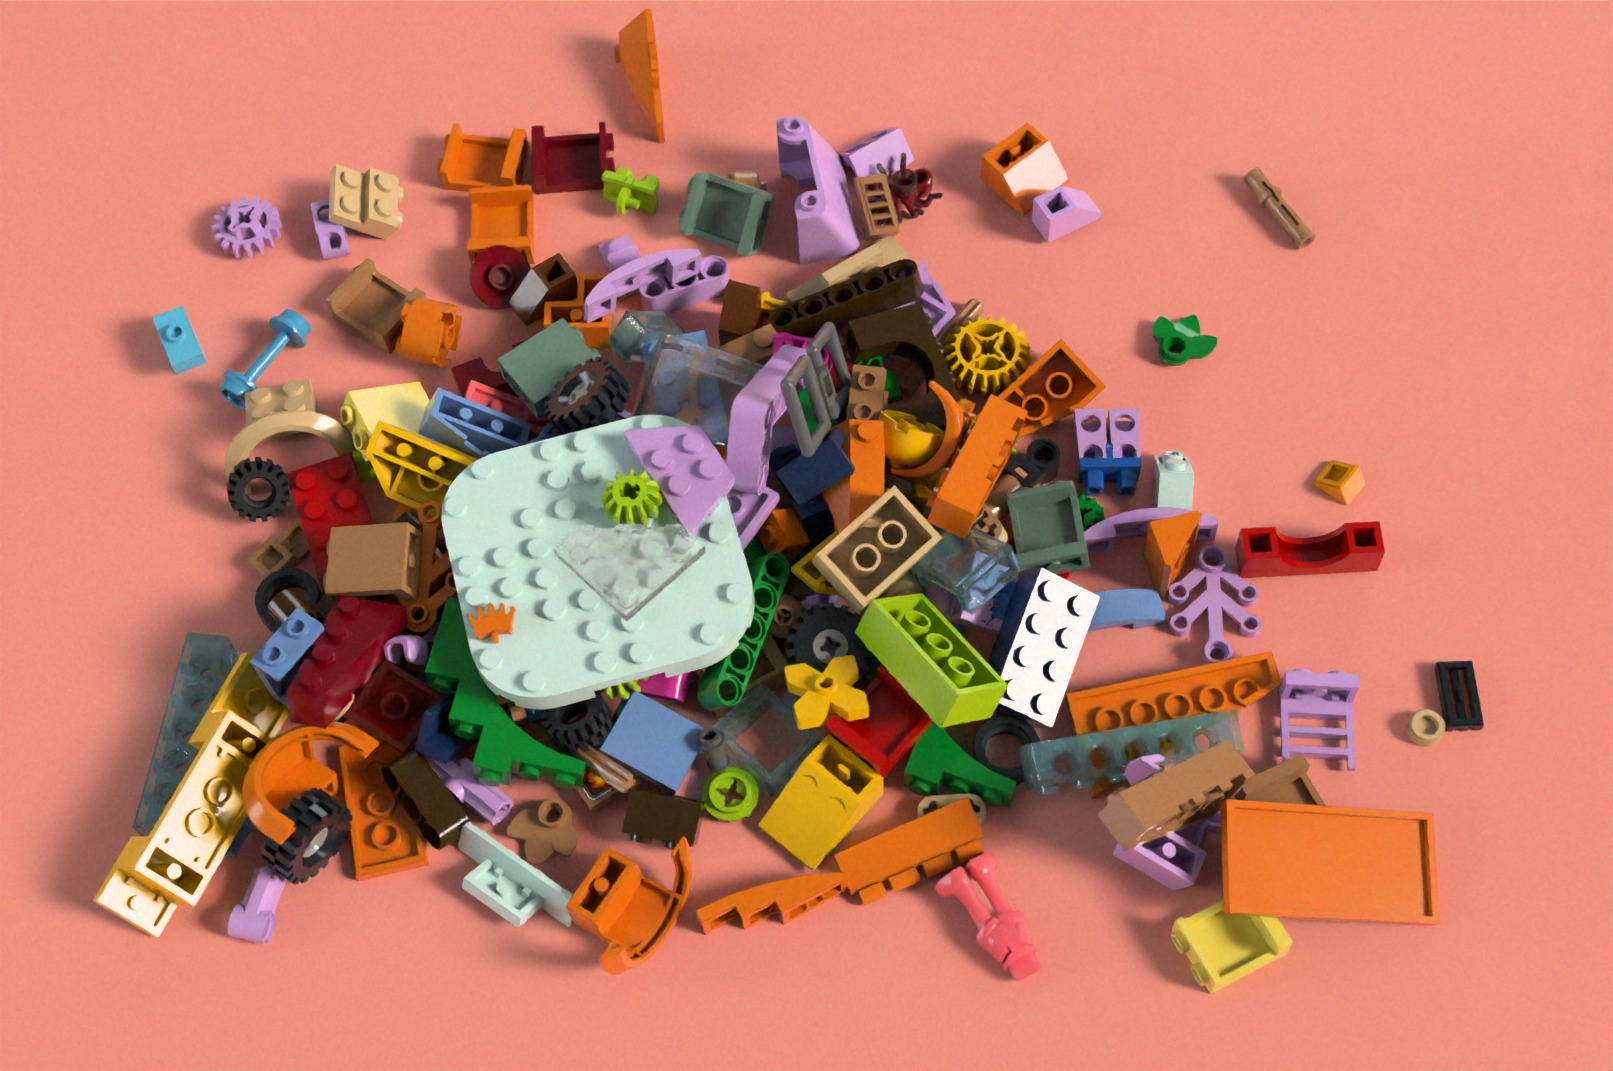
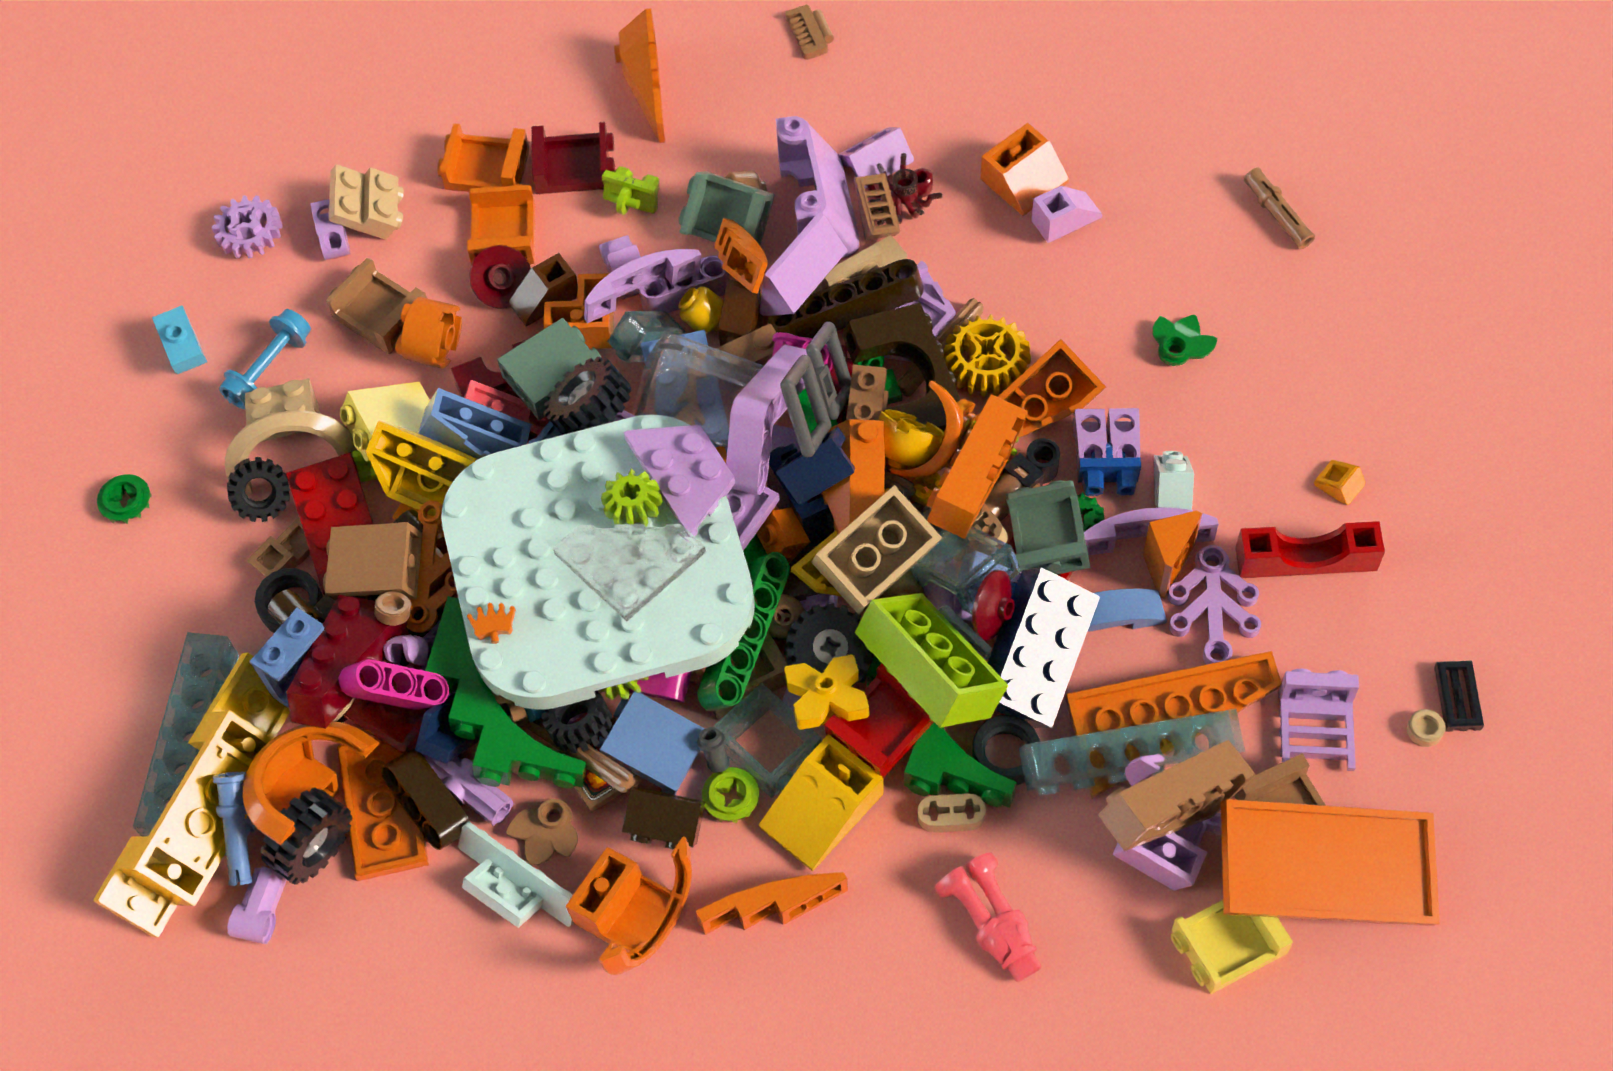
(113, 492): none -> green gear
(233, 812): none -> medium blue pin
(379, 687): none -> dark pink beam
(392, 608): none -> medium nougat tile
(701, 309): none -> yellow head
(741, 255): none -> orange slope
(801, 268): none -> lavender slope
(810, 29): none -> medium nougat piece
(916, 843): orange windscreen -> none
(966, 631): none -> clear light blue piece
(992, 604): none -> dark red dish

